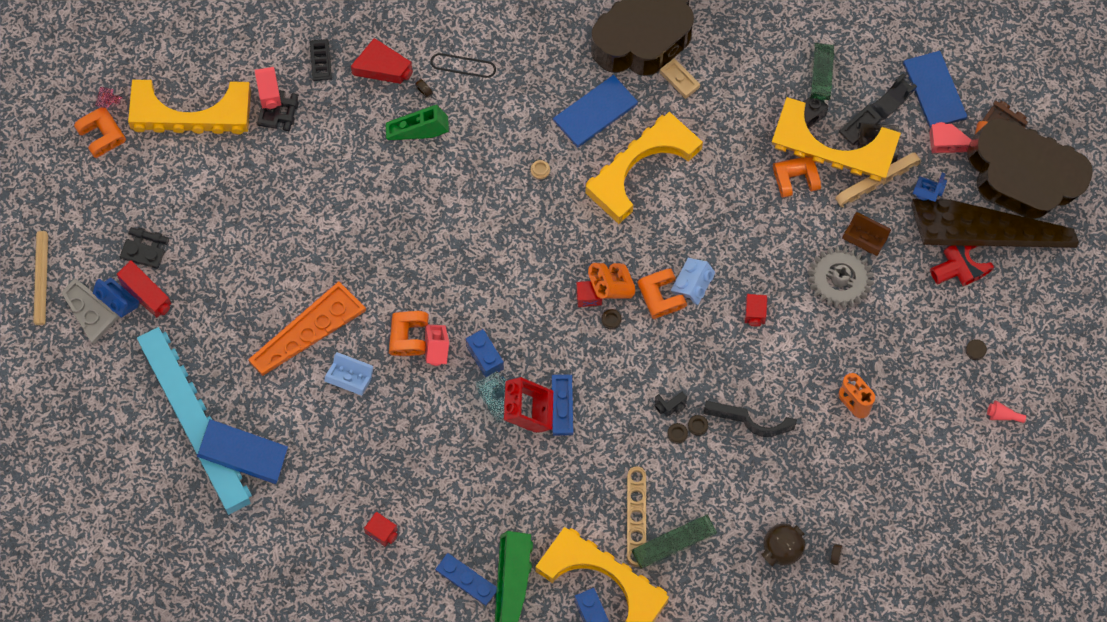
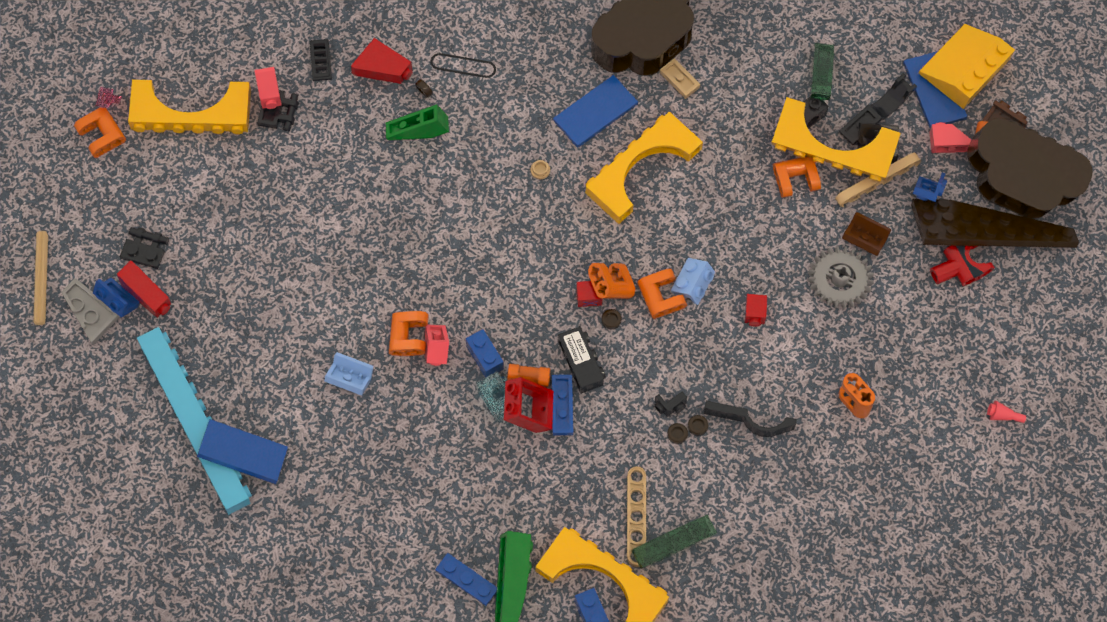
(316, 322): orange wing -> none
(381, 529): red brick -> none
(537, 375): none -> orange connector
(581, 359): none -> black brick
(783, 544): dark brown brick -> none
(836, 554): dark brown tile -> none
(967, 64): none -> yellow slope
(976, 349): dark brown tile -> none

